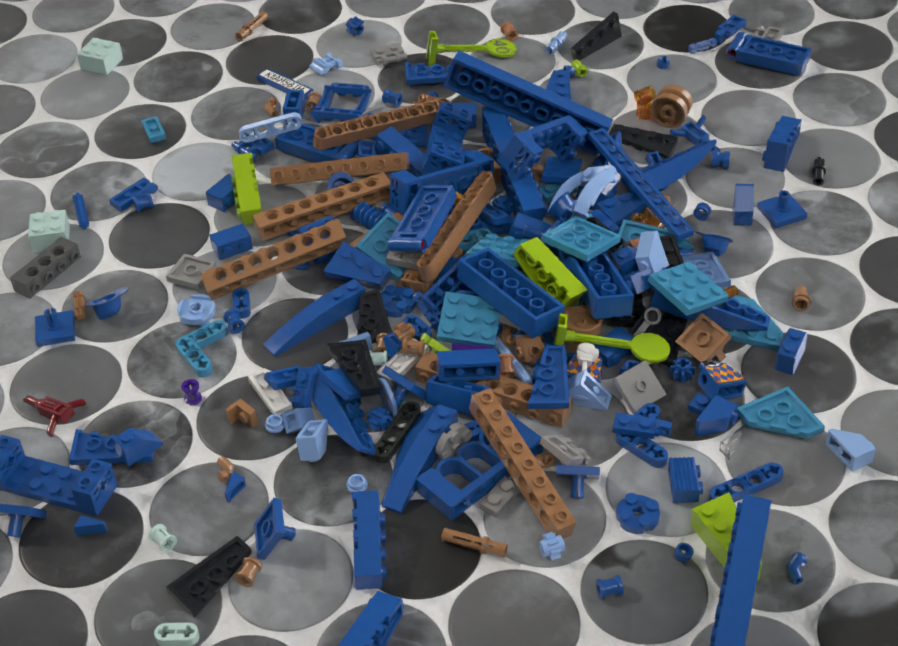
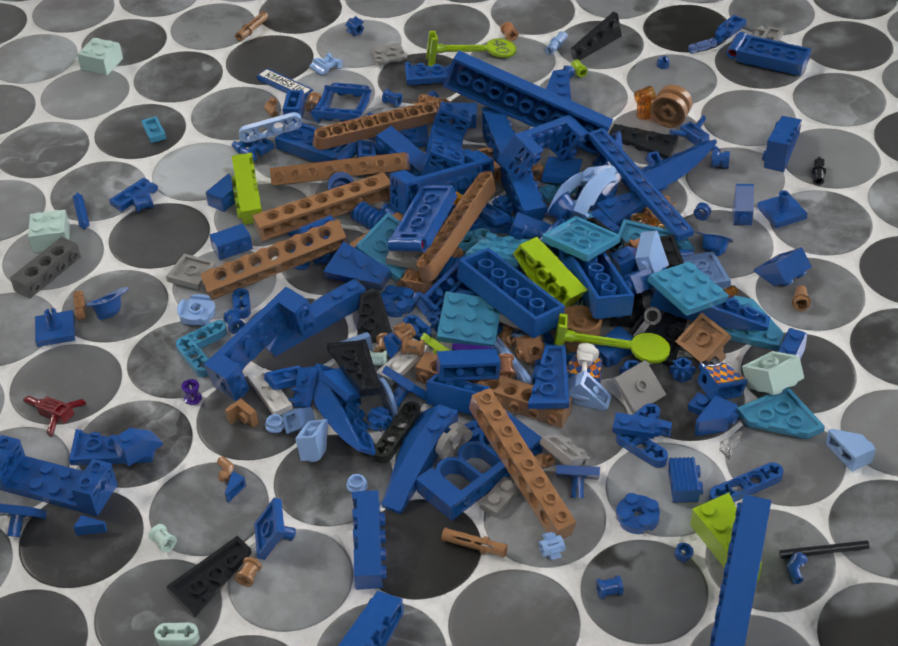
(227, 364): none -> blue plate
(773, 372): none -> light aqua brick
(784, 267): none -> blue slope
(826, 549): none -> black bar

